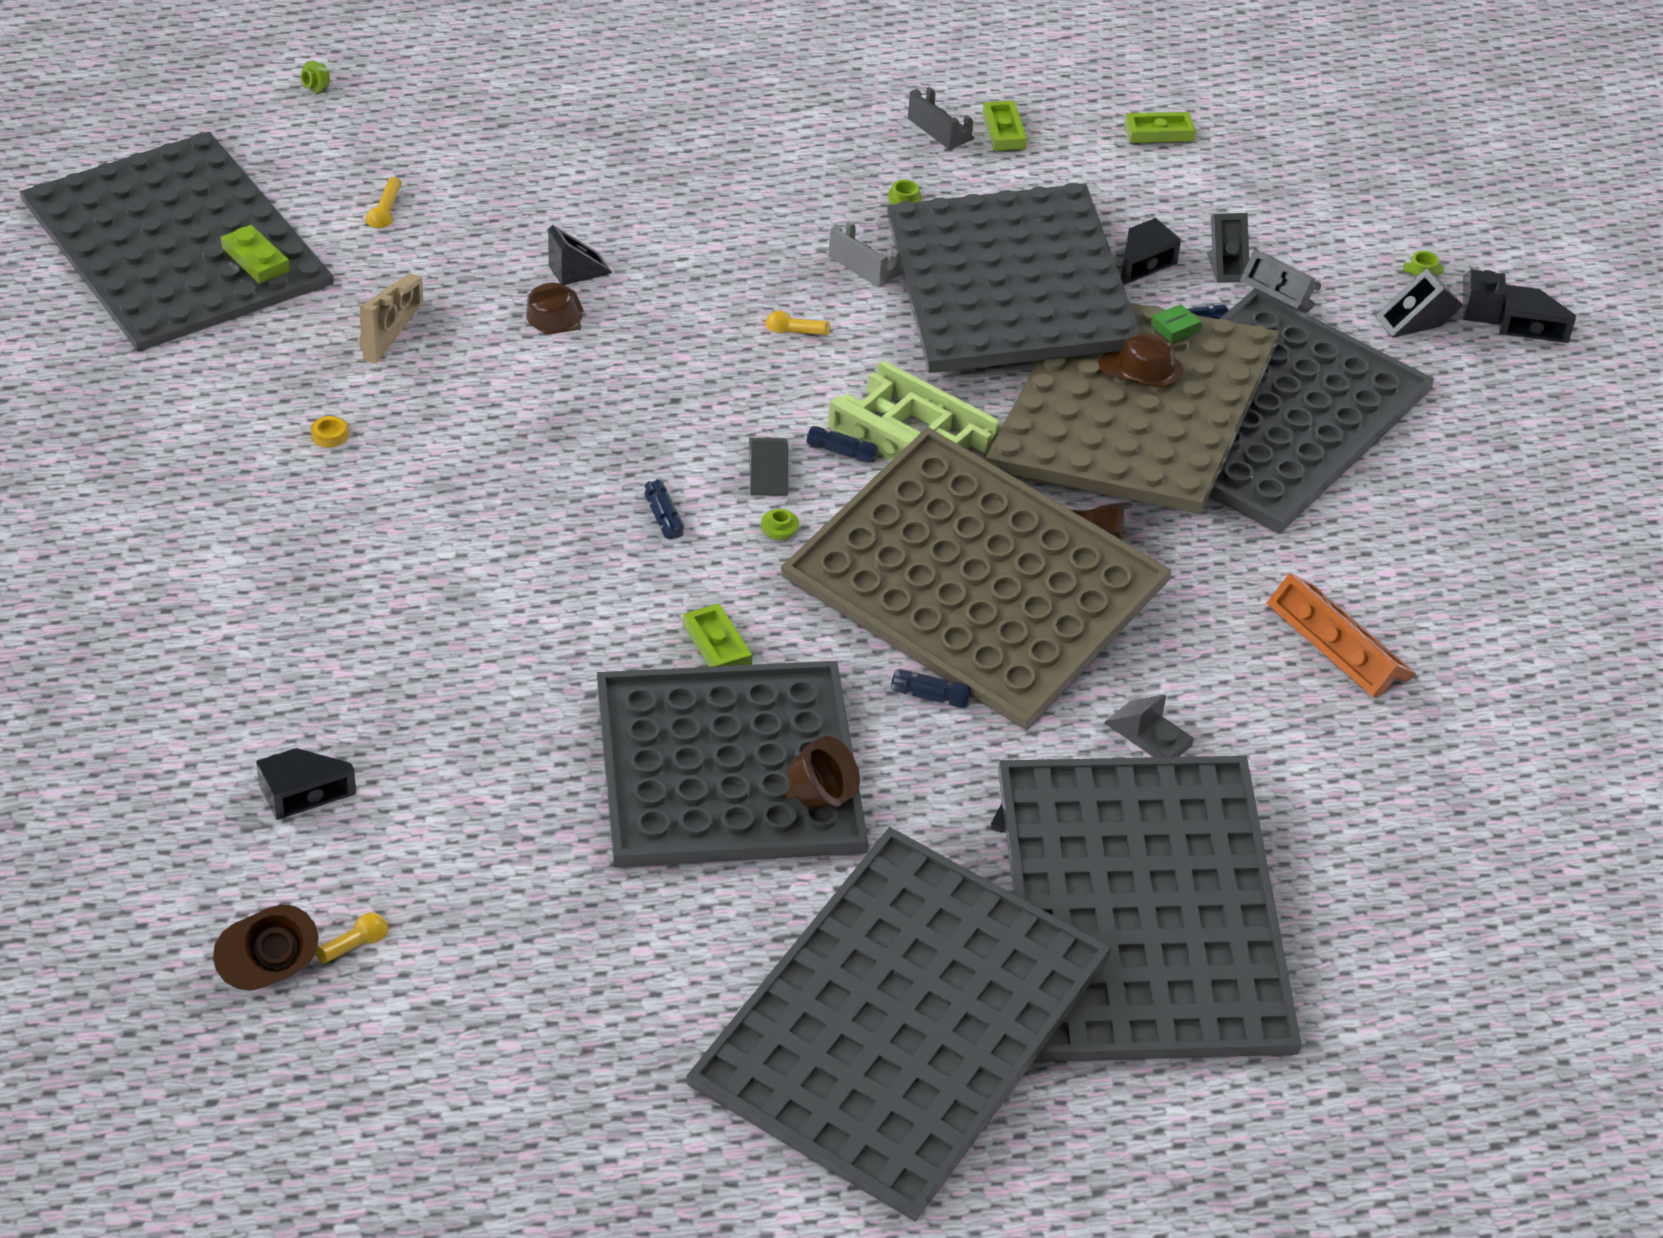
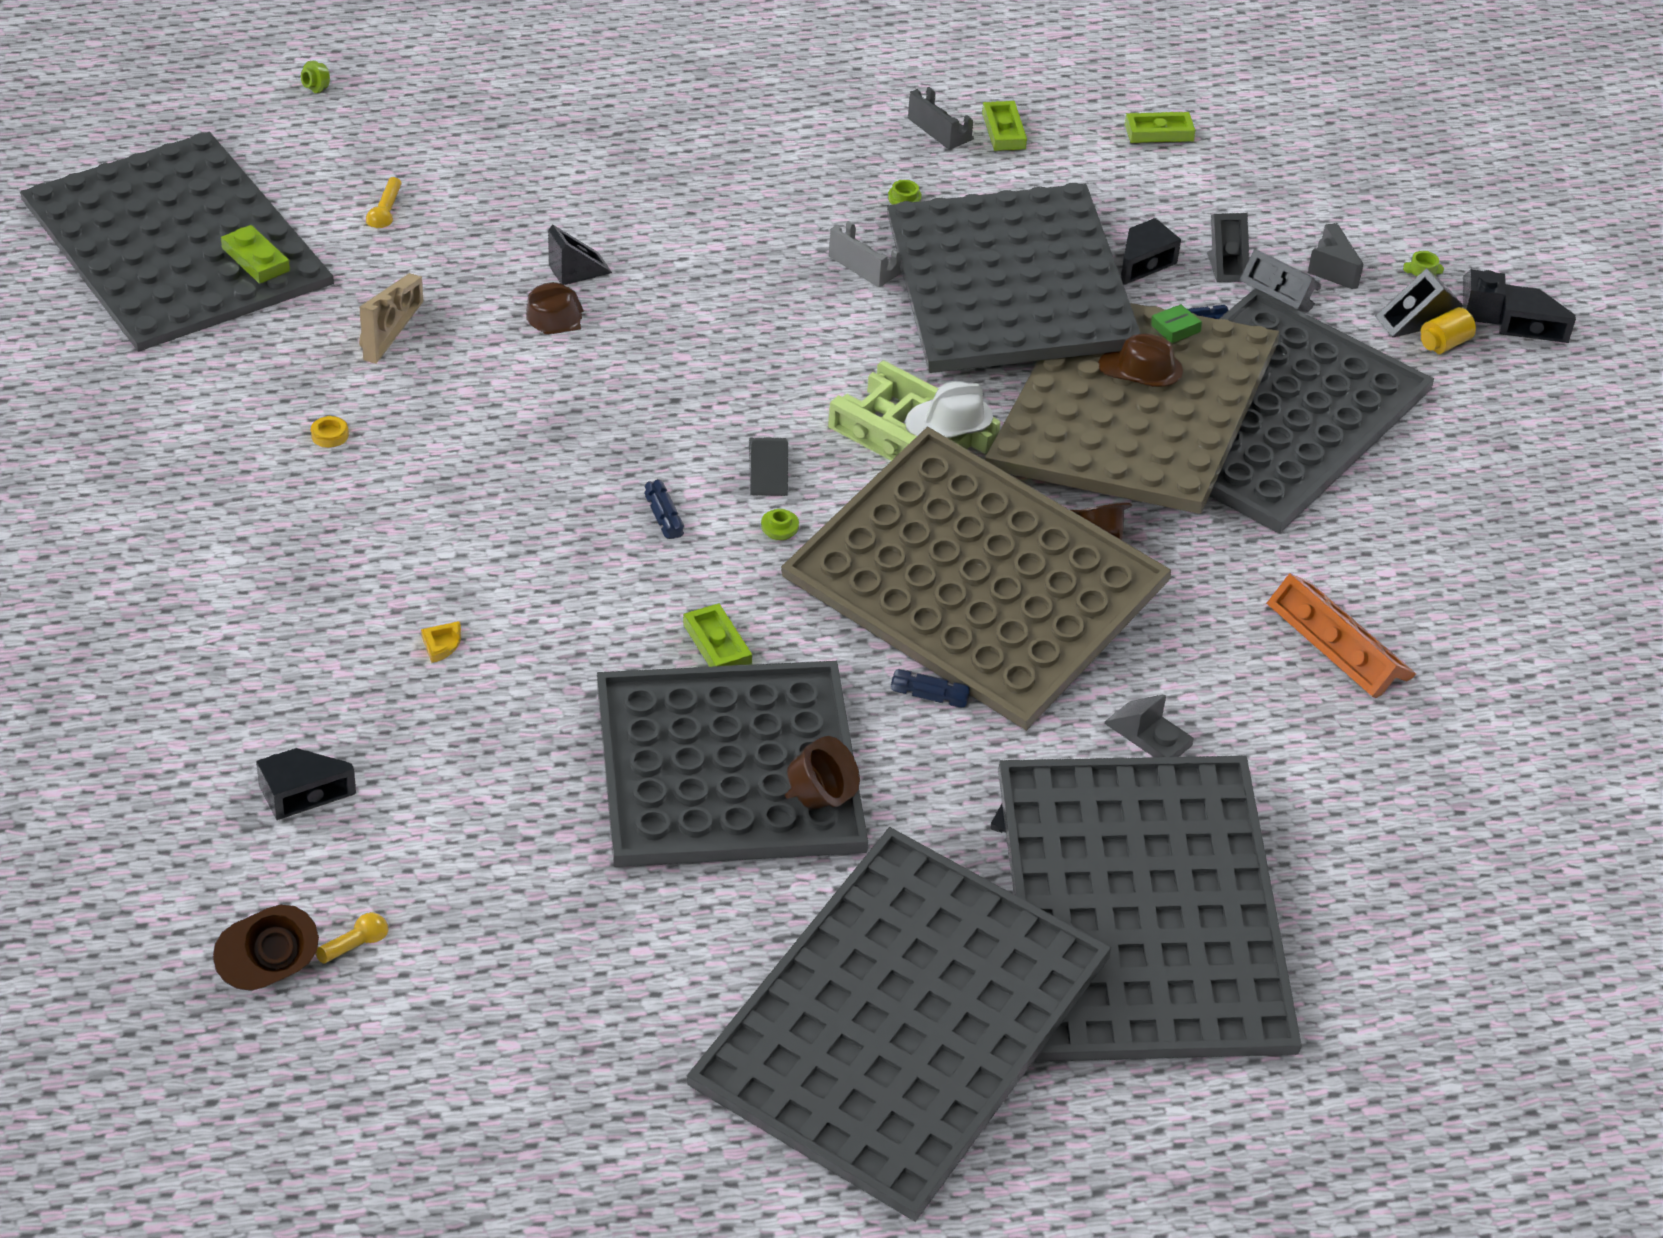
(441, 640): none -> yellow tile
(781, 322): yellow bar -> none
(842, 444): dark blue axle -> none
(952, 412): none -> white piece
(1336, 258): none -> dark grey slope
(1448, 330): none -> yellow brick

